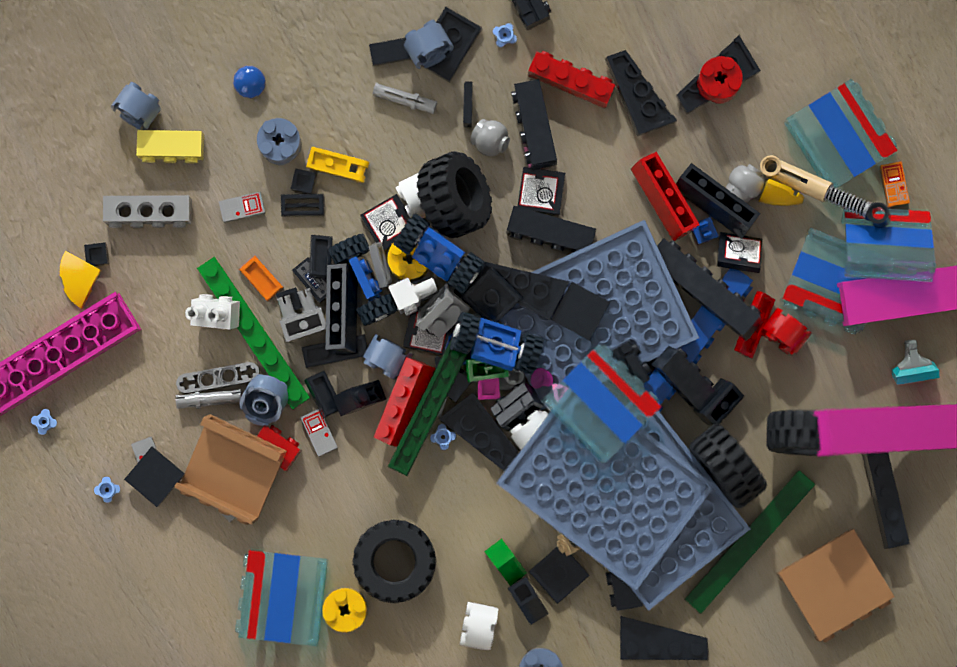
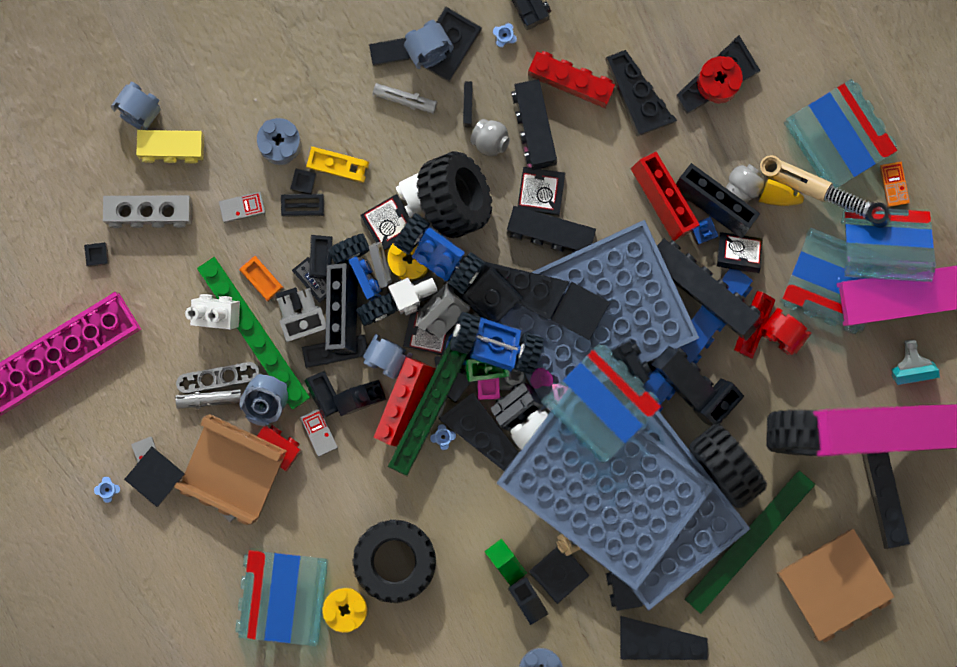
(44, 415): light blue plate -> none
(77, 278): yellow brick -> none
(249, 81): blue hair -> none
(479, 626): white brick -> none

